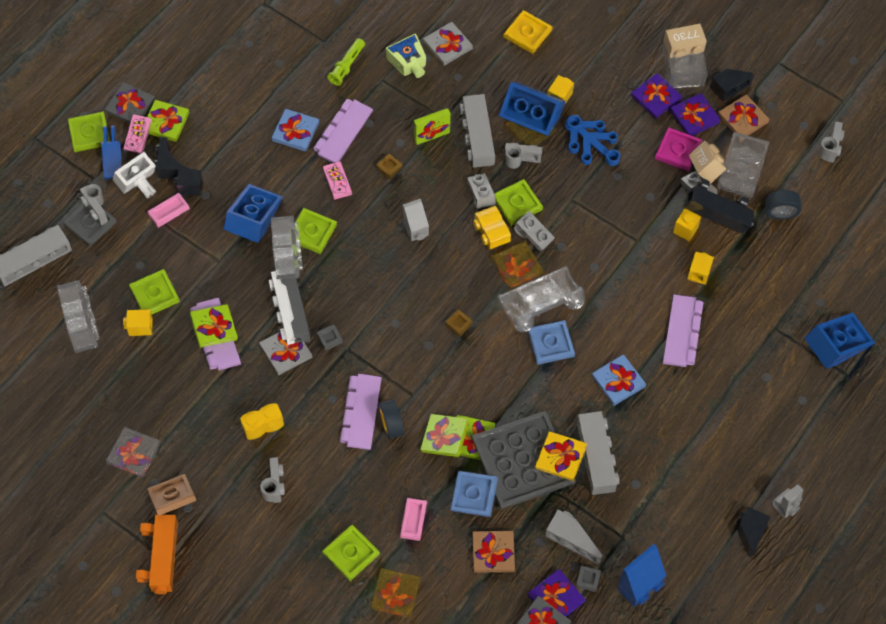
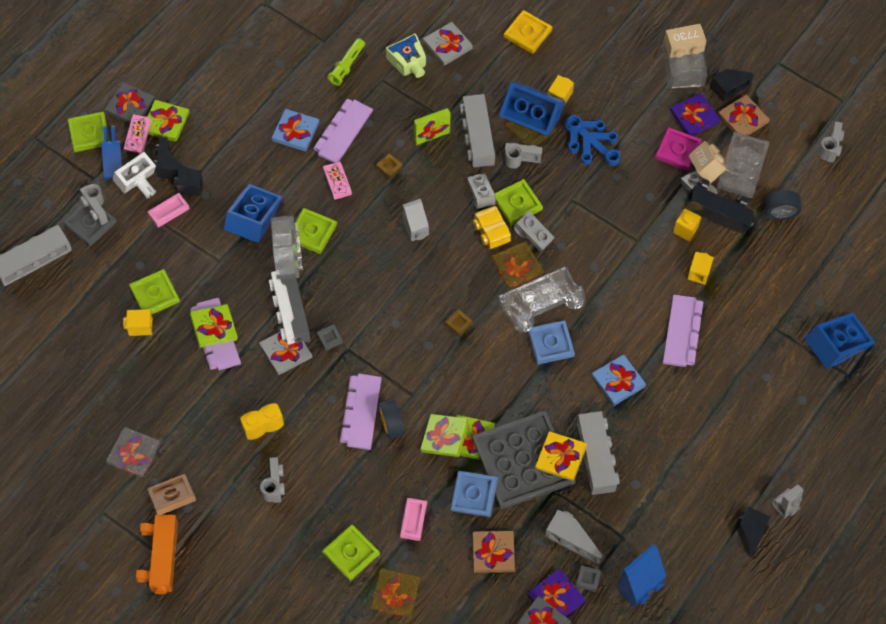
(78, 316): clear brick -> none
(656, 96): dark purple tile -> none

